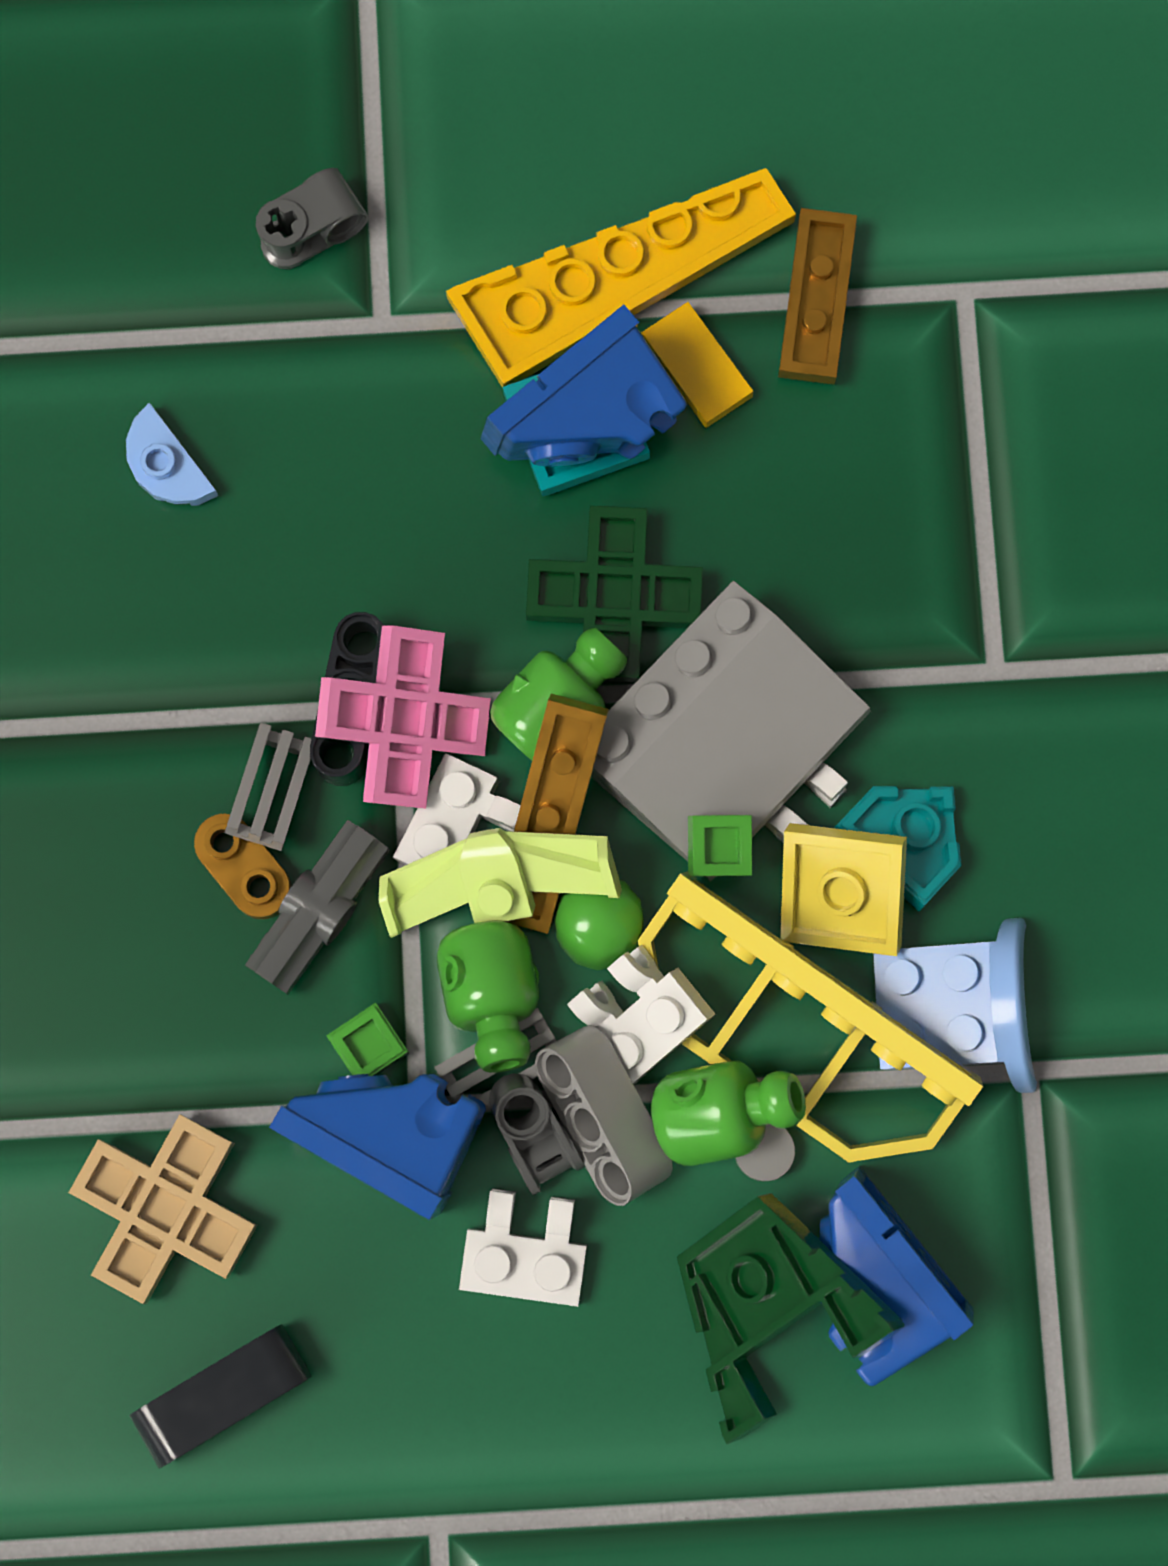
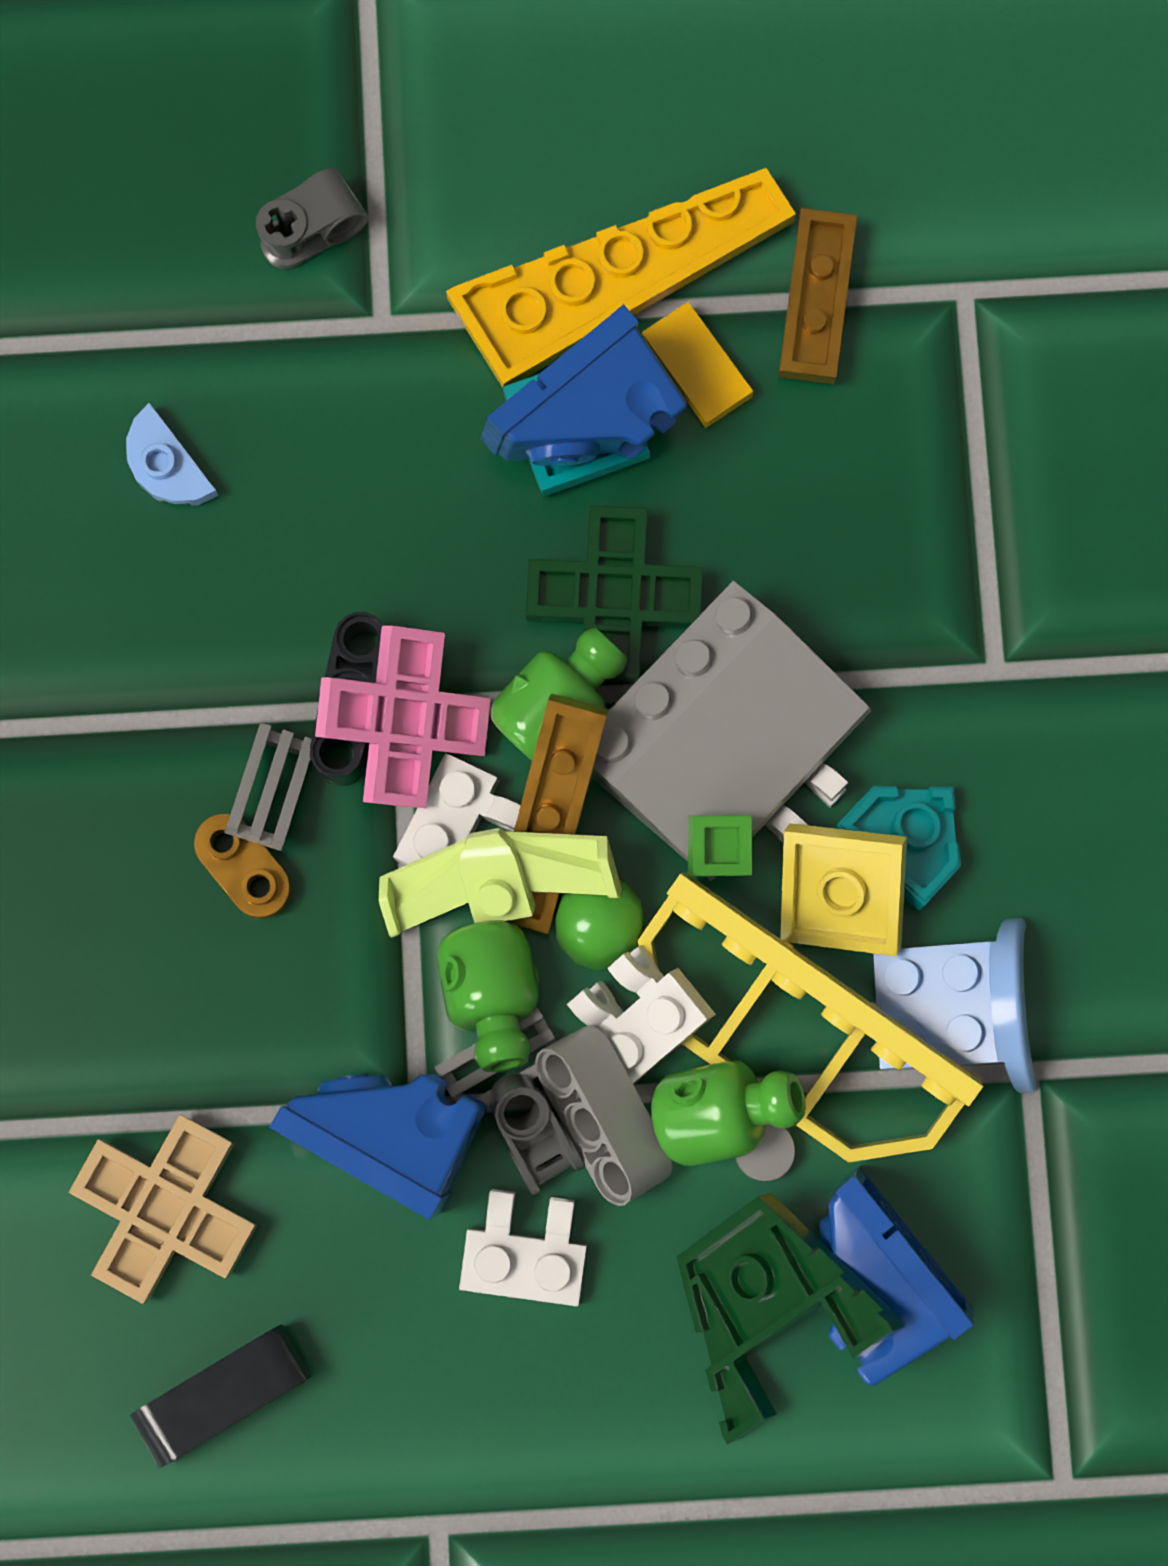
(317, 907): dark grey piece -> none
(368, 1042): bright green tile -> none

